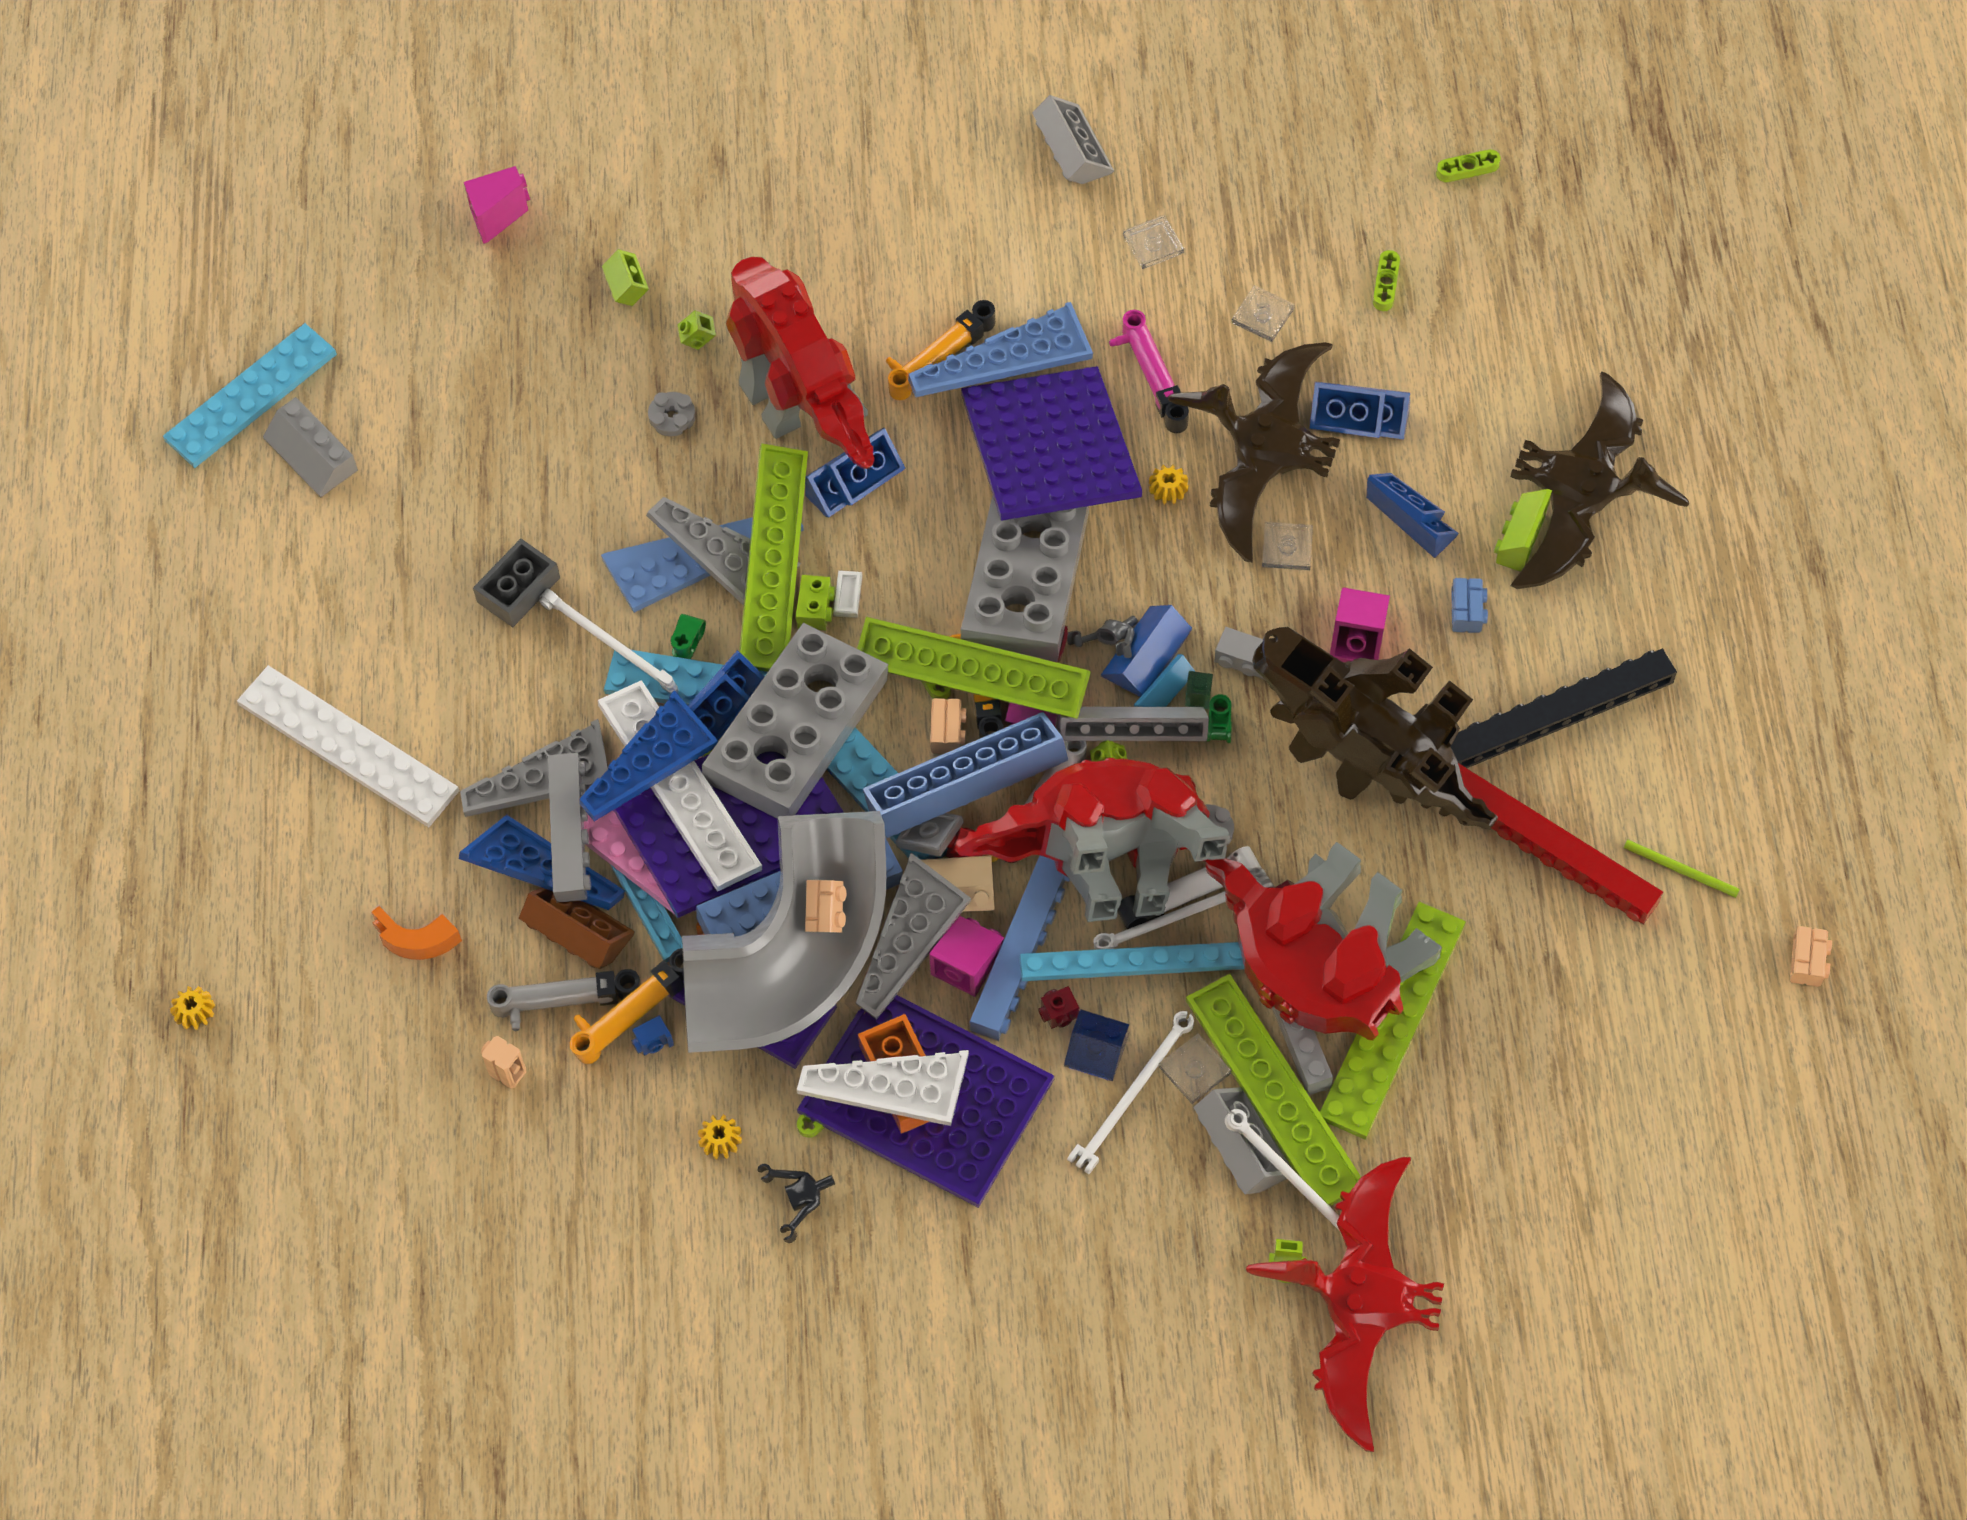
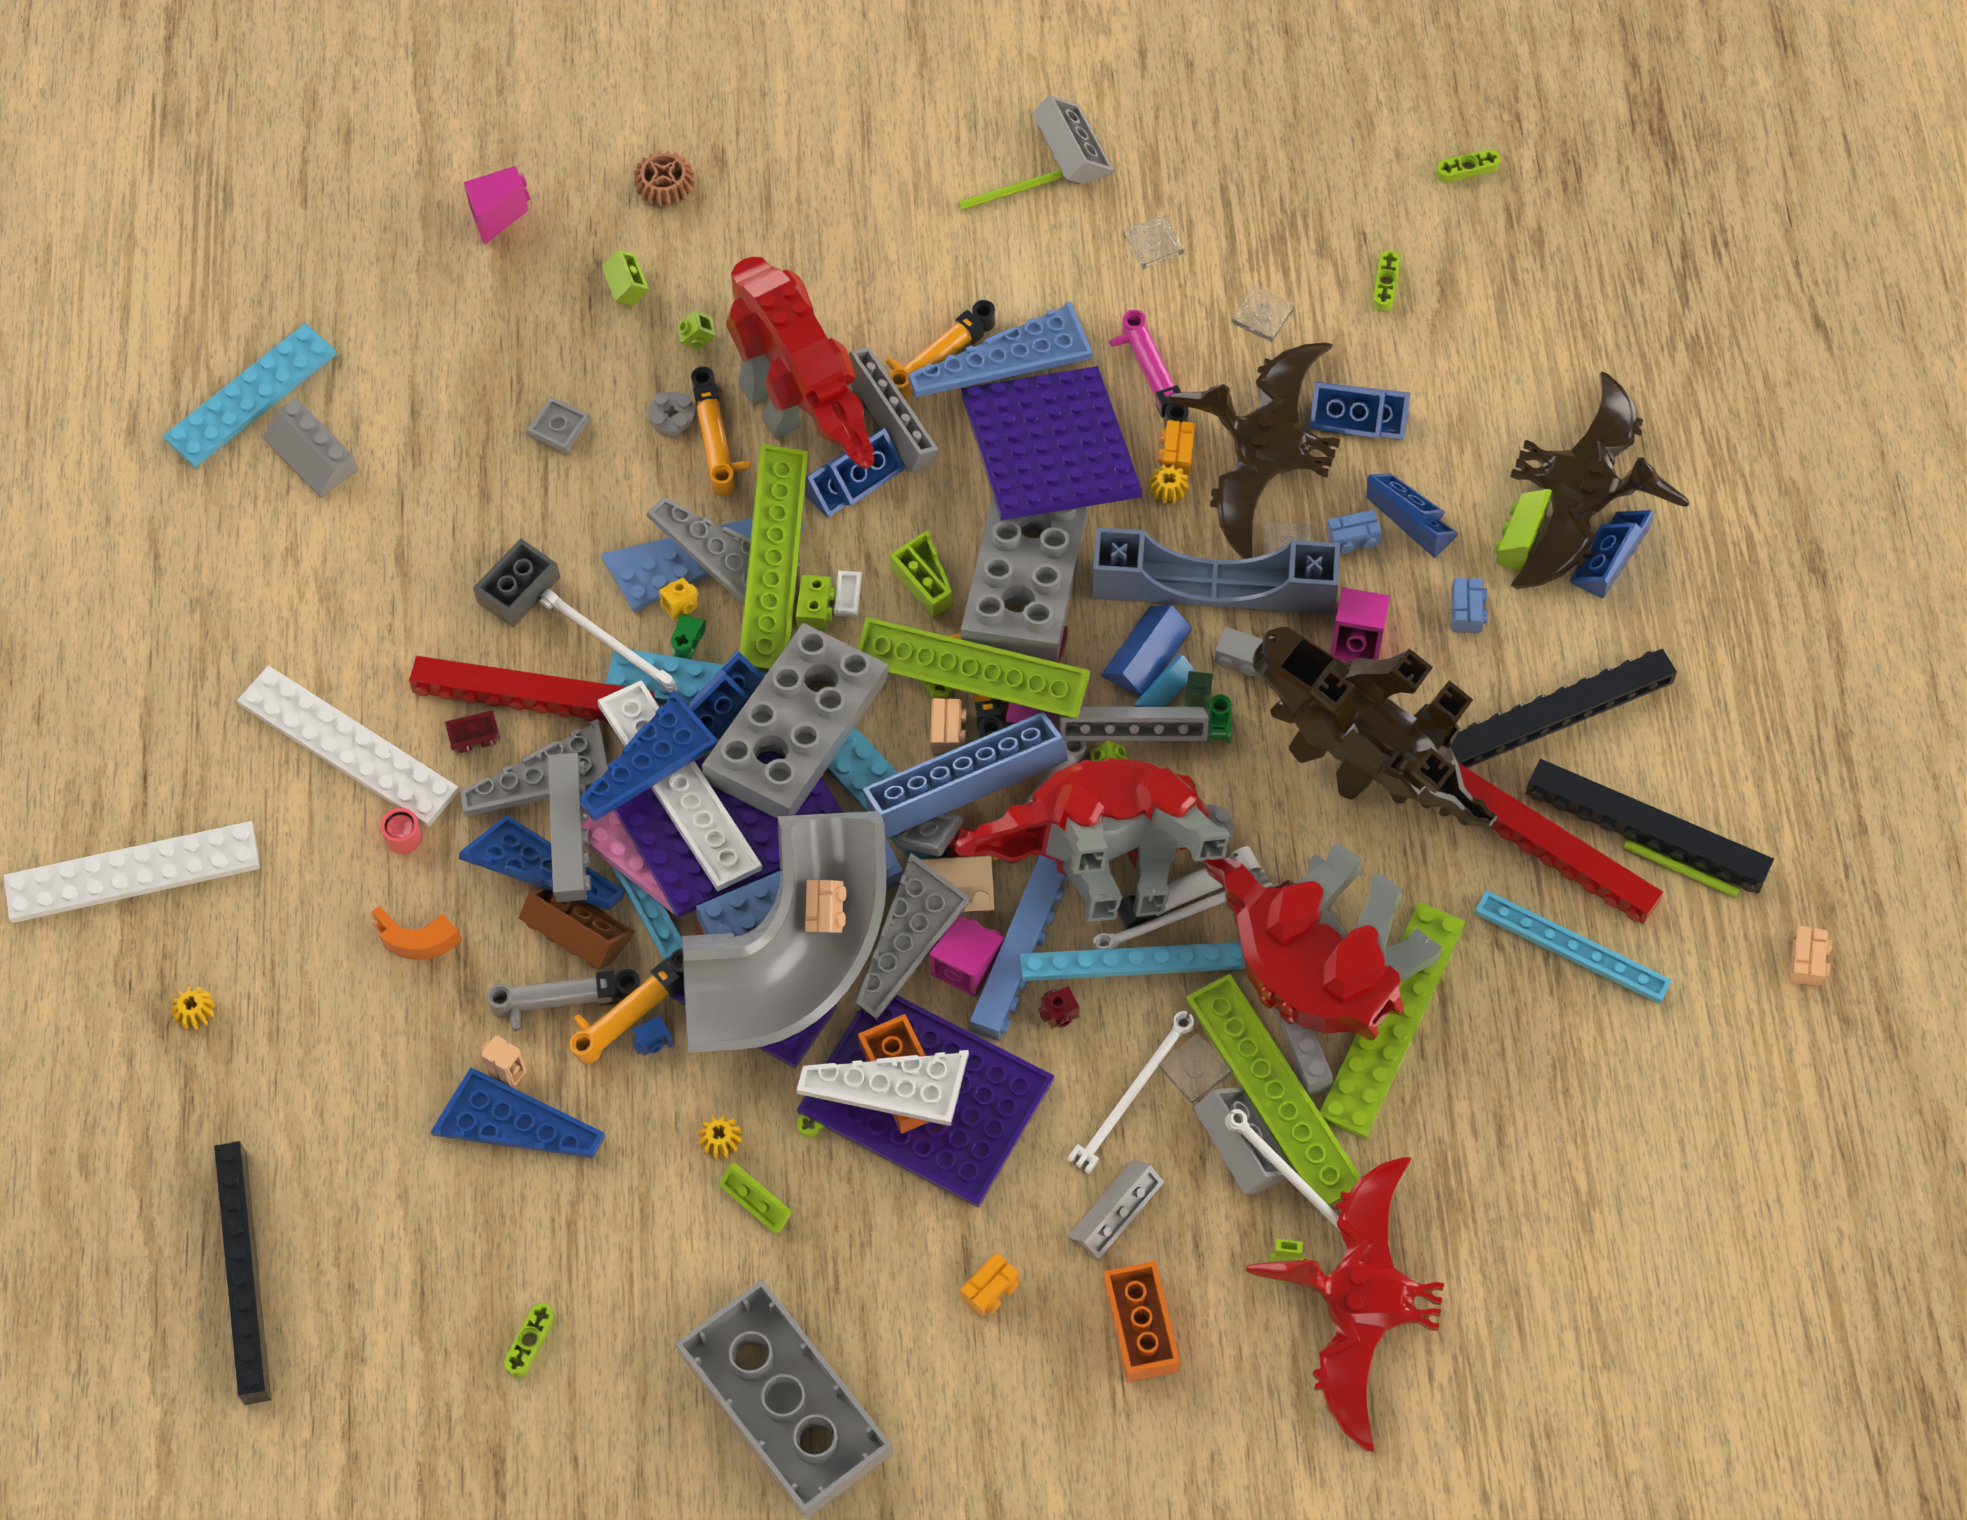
(131, 872): none -> white plate
(242, 1273): none -> black brick
(401, 830): none -> coral piece
(472, 730): none -> dark red bracket
(501, 1115): none -> blue wing
(510, 688): none -> red brick
(544, 1325): none -> lime beam
(558, 425): none -> light grey plate
(664, 172): none -> nougat gear
(678, 598): none -> yellow brick
(714, 432): none -> light orange piece
(755, 1198): none -> lime plate
(784, 1399): none -> light grey plate
(801, 1194): black piece -> none
(892, 411): none -> light grey brick
(921, 573): none -> lime wedge
(990, 1285): none -> light orange brick
(1011, 189): none -> lime axle
(1096, 1045): clear blue slope -> none
(1109, 634): dark grey piece -> none
(1116, 1208): none -> light grey panel
(1141, 1321): none -> orange brick
(1178, 445): none -> light orange brick
(1291, 579): none -> sand blue arch
(1354, 531): none -> medium blue brick
(1573, 947): none -> medium azure plate
(1612, 550): none -> blue slope
(1649, 826): none -> black brick

